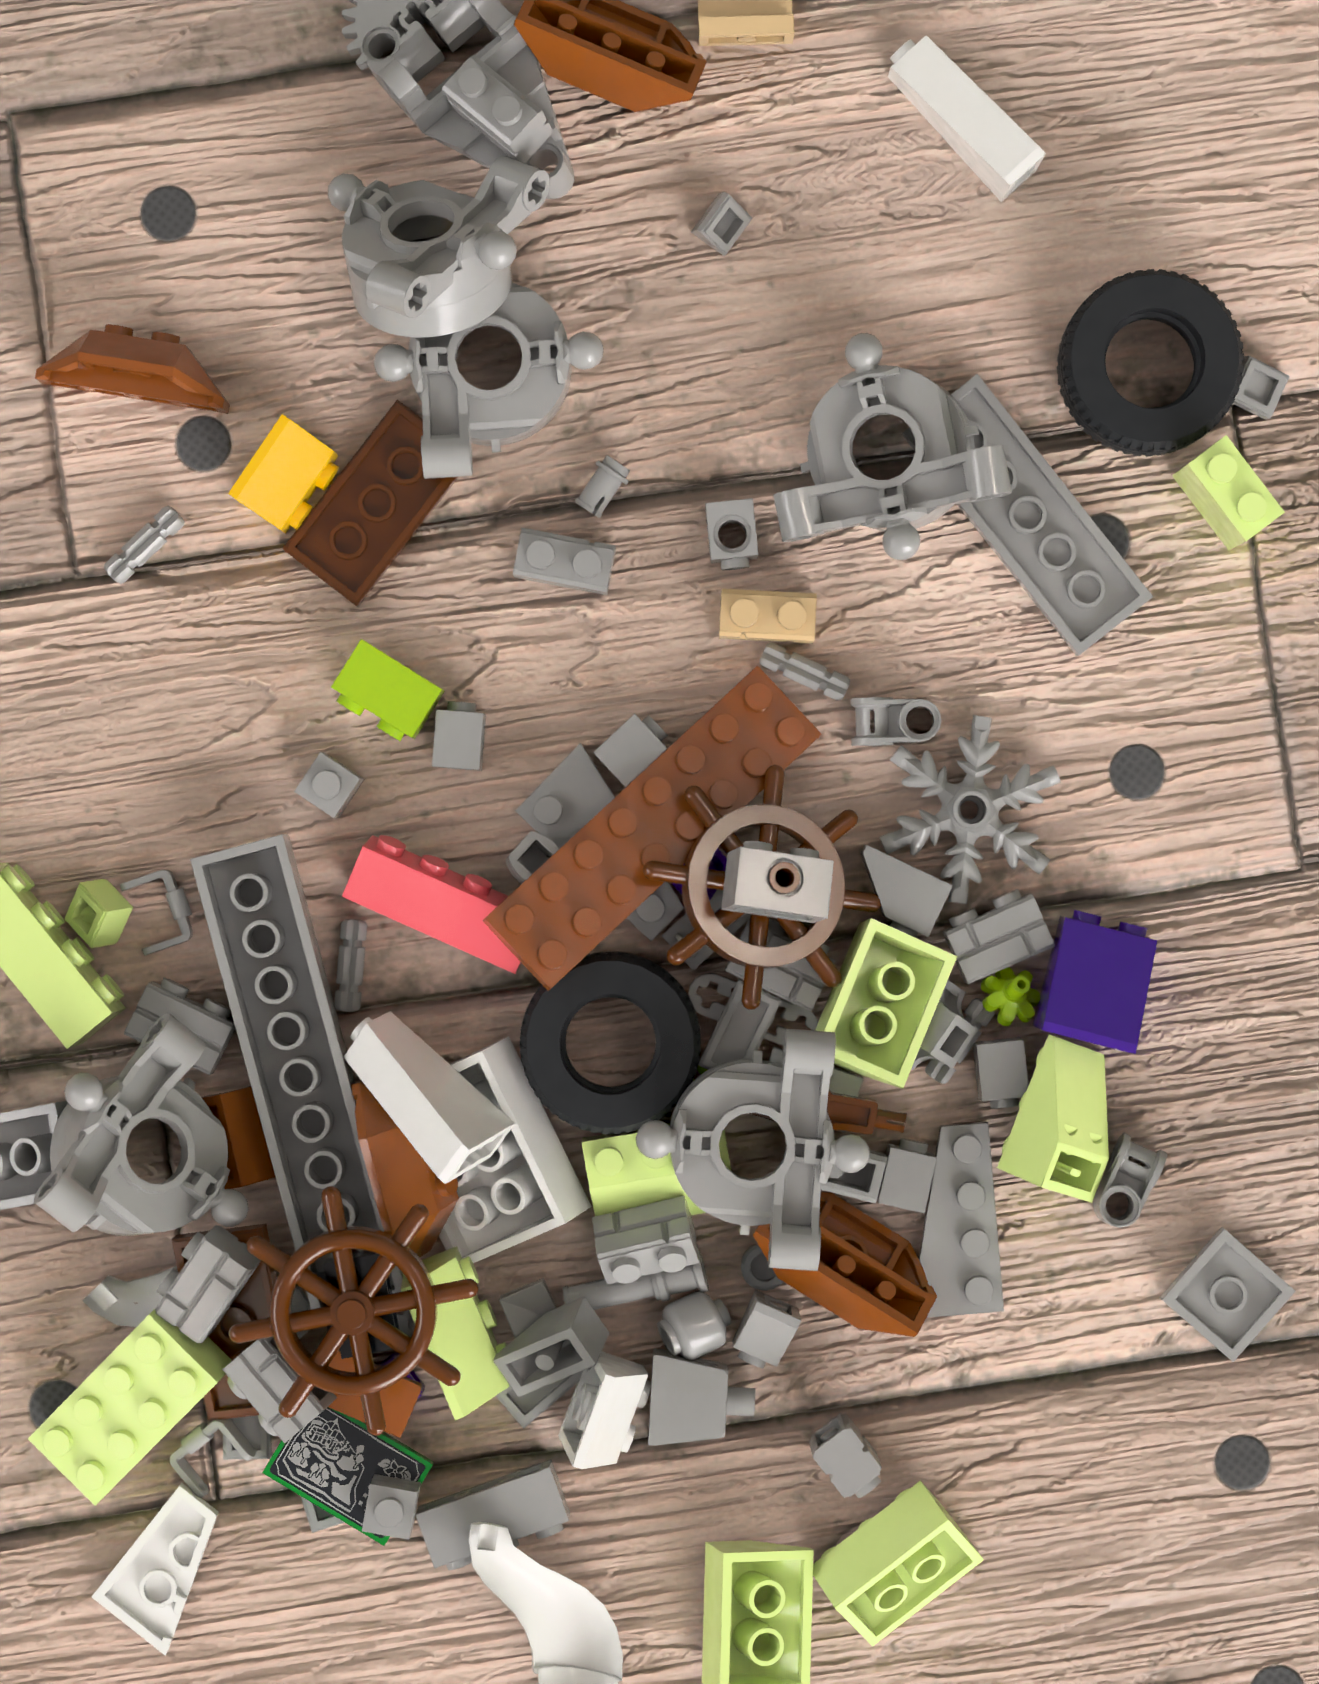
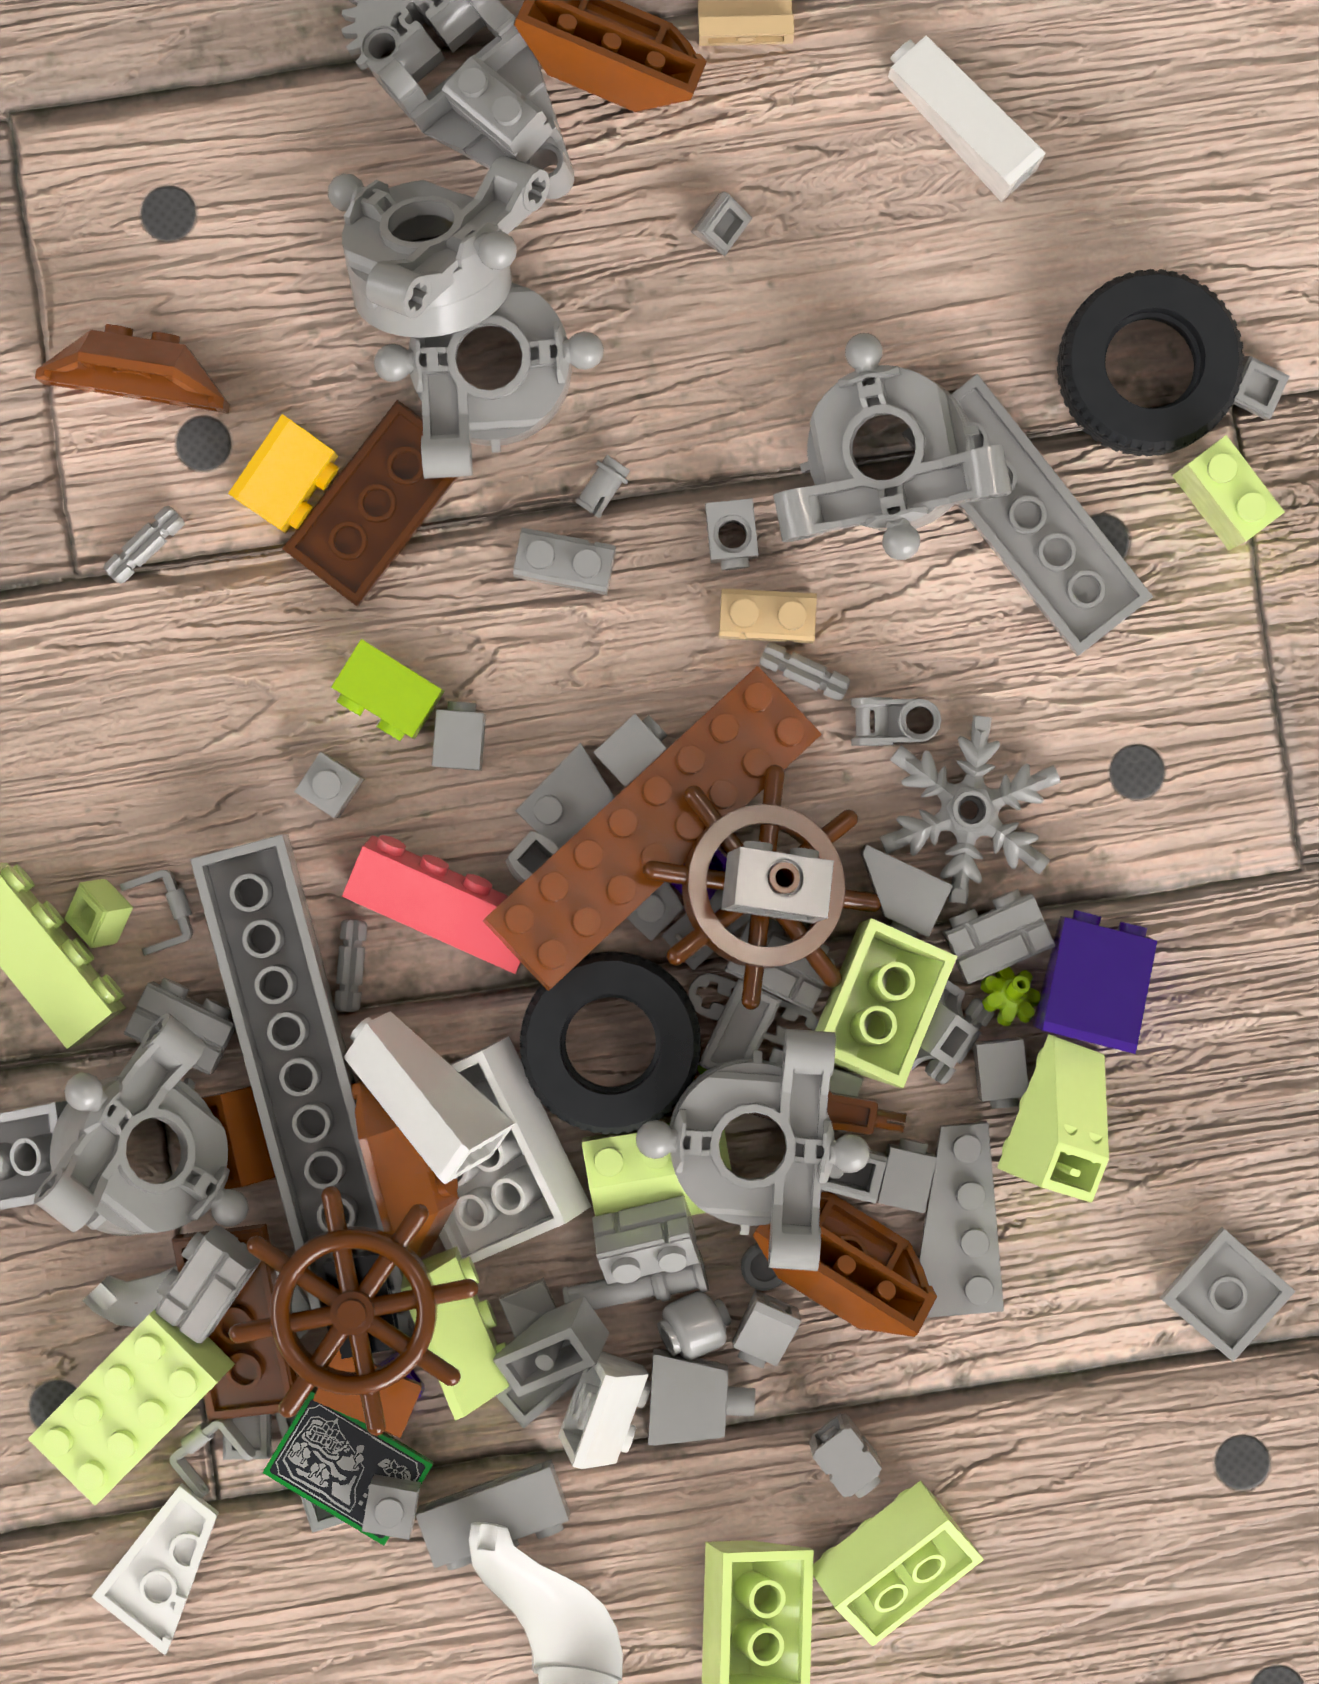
(264, 1380): light grey brick -> none
(1129, 1179): light grey piece -> none

